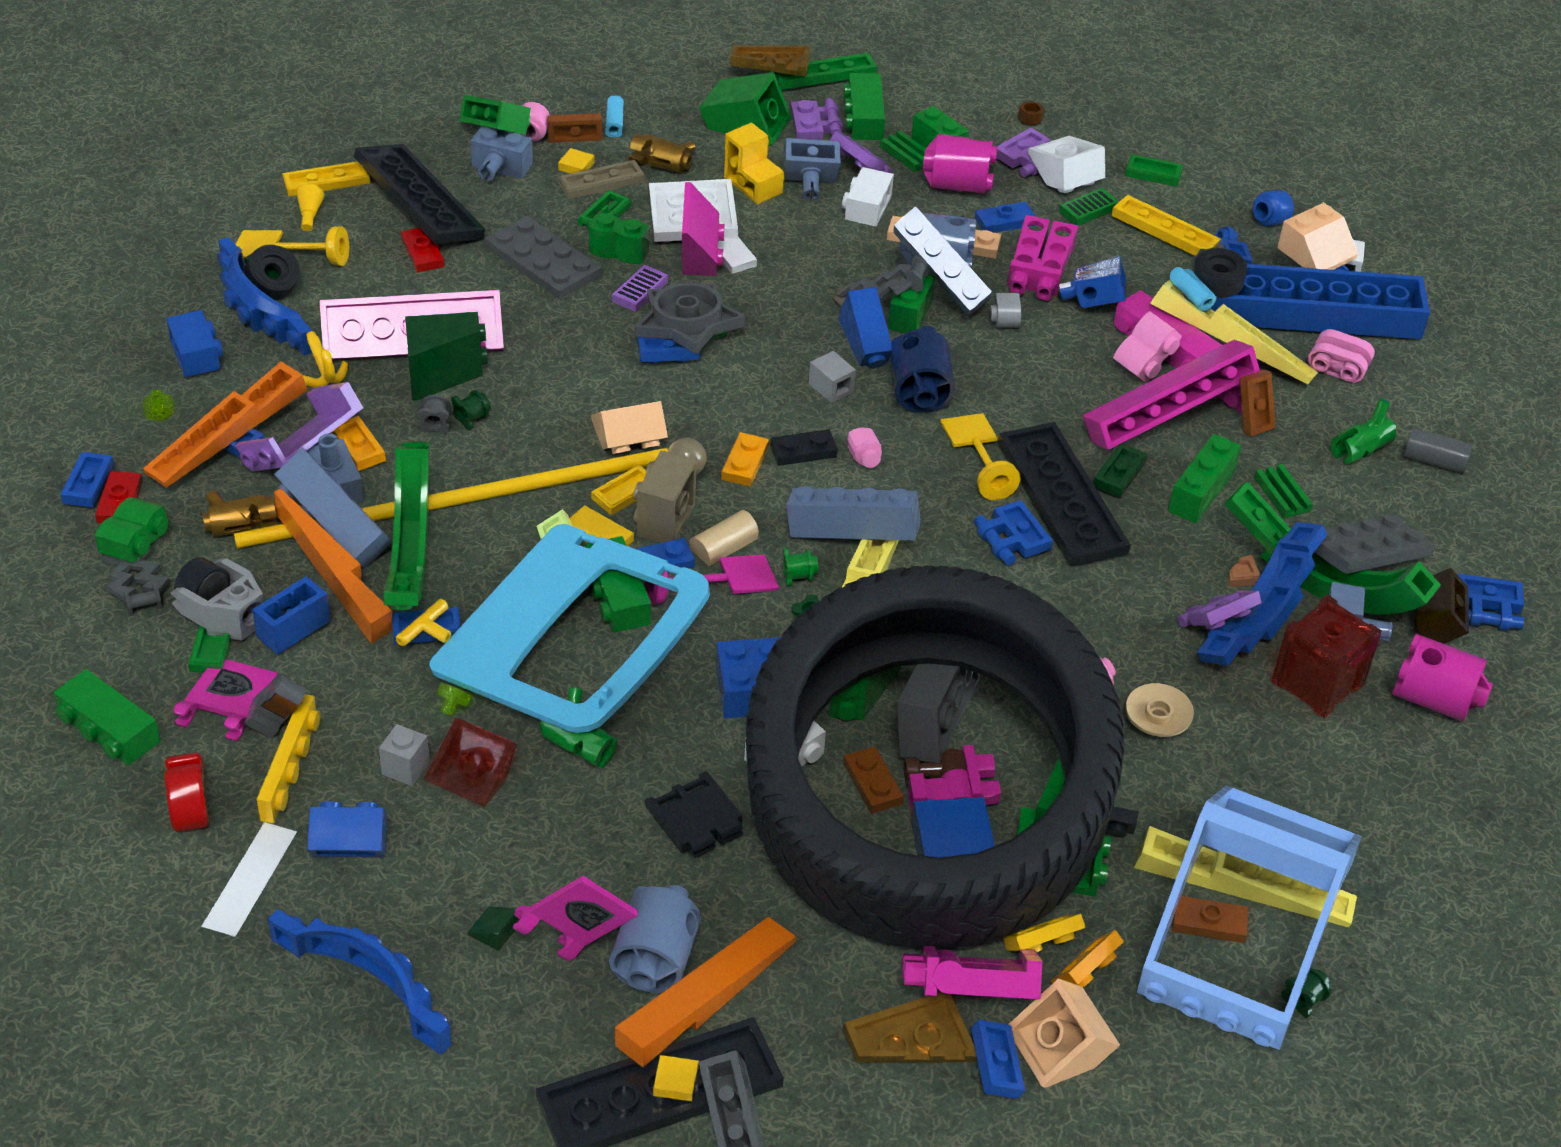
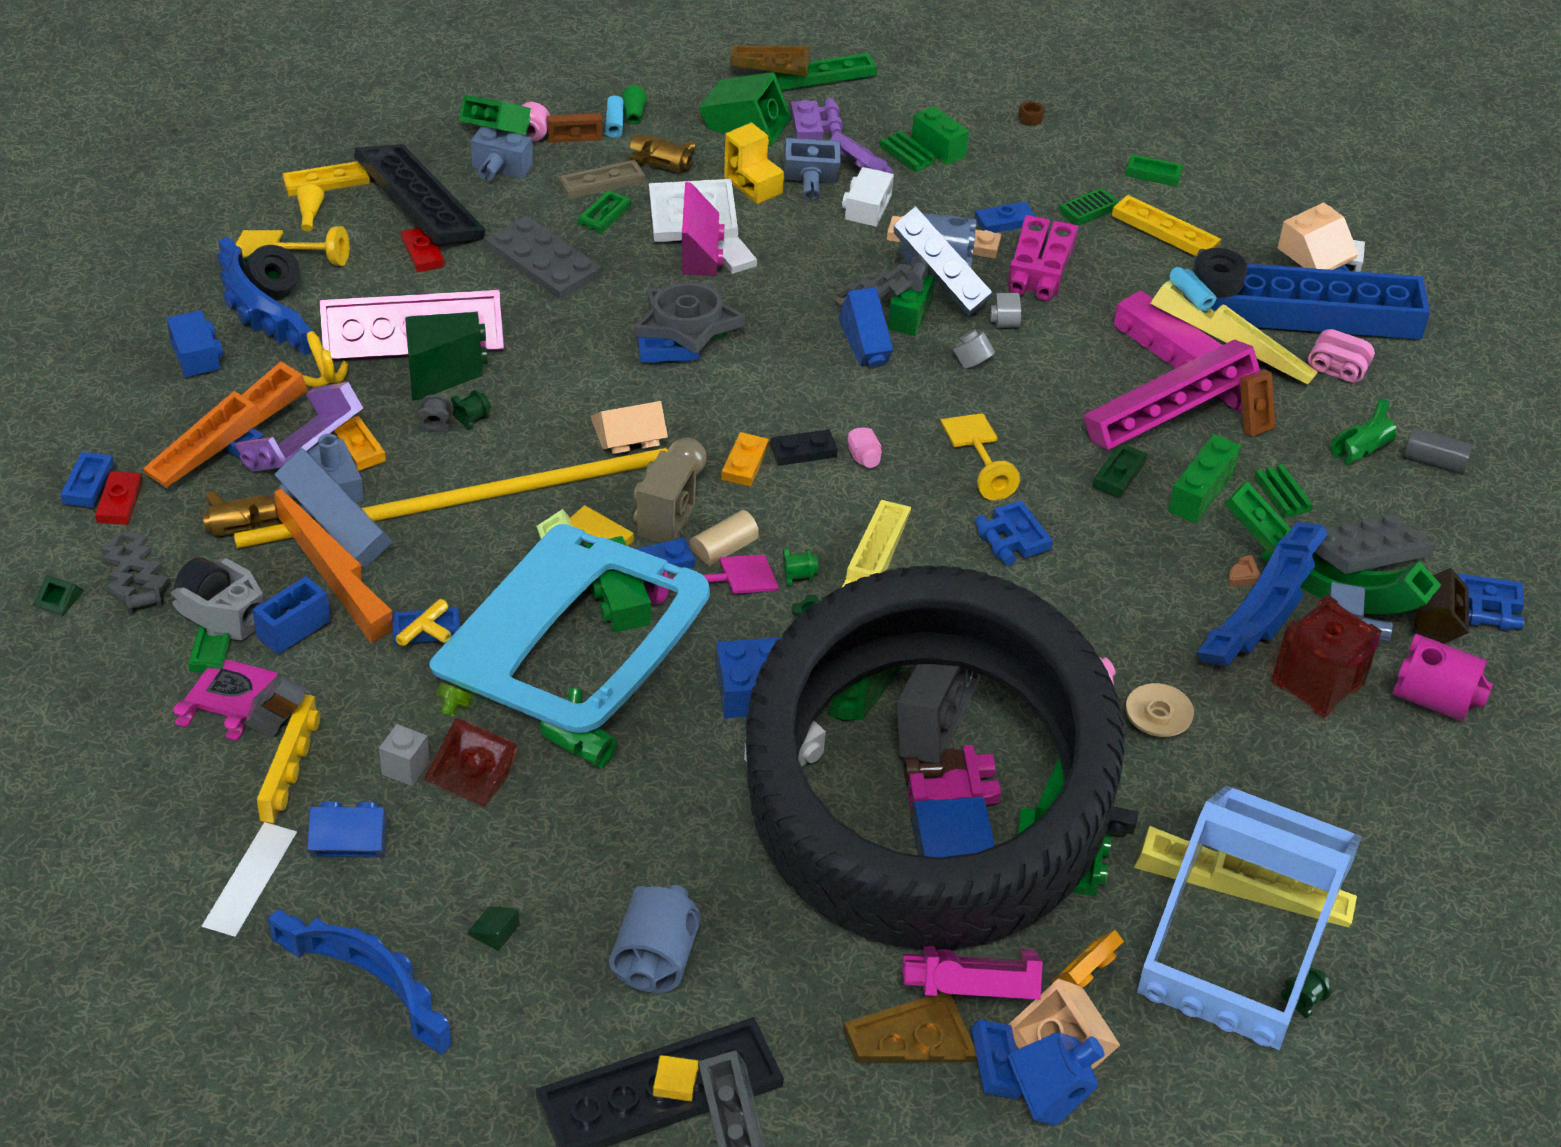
(57, 595): none -> dark green slope
(106, 717): green brick -> none
(131, 529): green brick -> none
(158, 406): clear neon green tile -> none
(185, 792): red animal -> none
(410, 527): green arch -> none
(576, 161): yellow tile -> none
(579, 911): dark pink flag -> none
(619, 238): green brick -> none
(620, 491): yellow tile -> none
(634, 103): none -> green cone
(634, 291): medium lavender tile -> none
(697, 816): black plate -> none
(701, 992): orange slope -> none
(832, 376): light grey brick -> none
(853, 513): sand blue brick -> none
(864, 106): green brick -> none
(873, 780): dark orange plate -> none
(922, 370): dark blue cylinder -> none
(959, 164): dark pink cylinder -> none
(973, 348): none -> light grey plate
(1015, 151): medium lavender plate -> none
(1056, 1074): none -> blue torso
(1057, 929): yellow plate -> none
(1064, 494): black plate -> none
(1069, 163): white slope -> none
(1097, 284): blue torso -> none
(1148, 347): bright pink brick -> none
(1211, 919): dark orange plate -> none
(1220, 608): medium lavender plate -> none
(1230, 241): blue plate -> none
(1273, 207): blue head -> none

